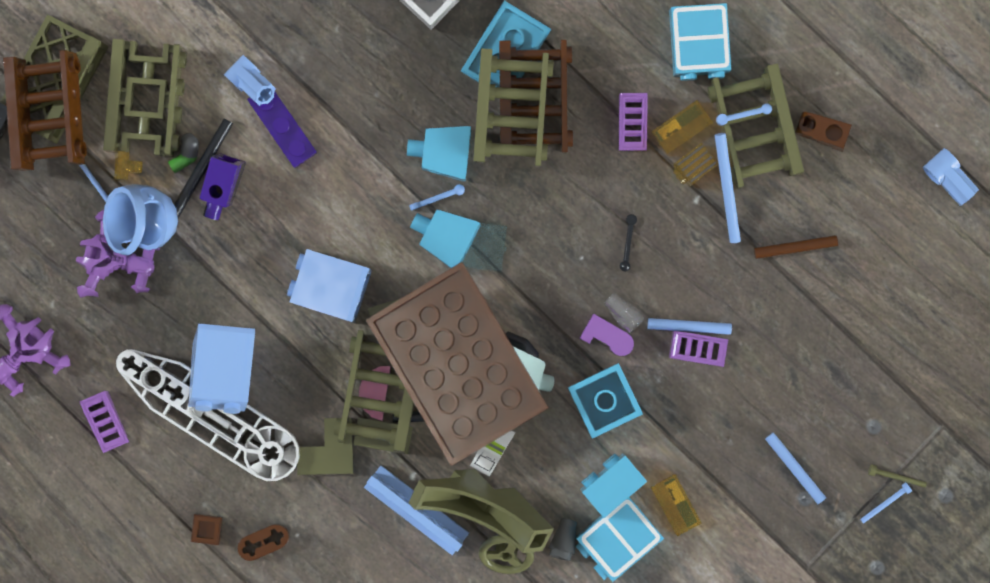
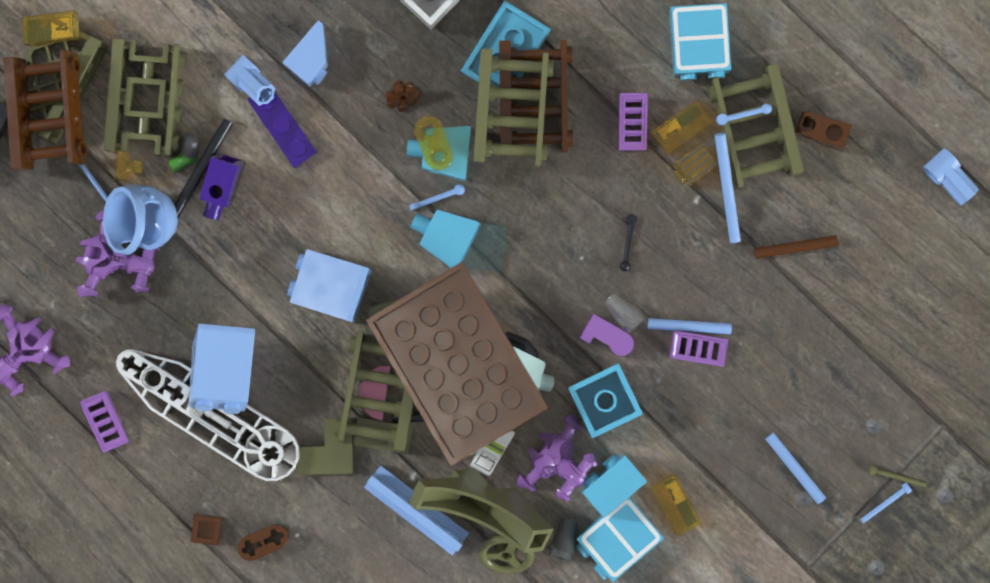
(50, 28): none -> clear yellow tile
(309, 57): none -> light blue slope
(402, 95): none -> reddish brown plant
(435, 143): none -> clear yellow plate
(556, 458): none -> medium lavender piece

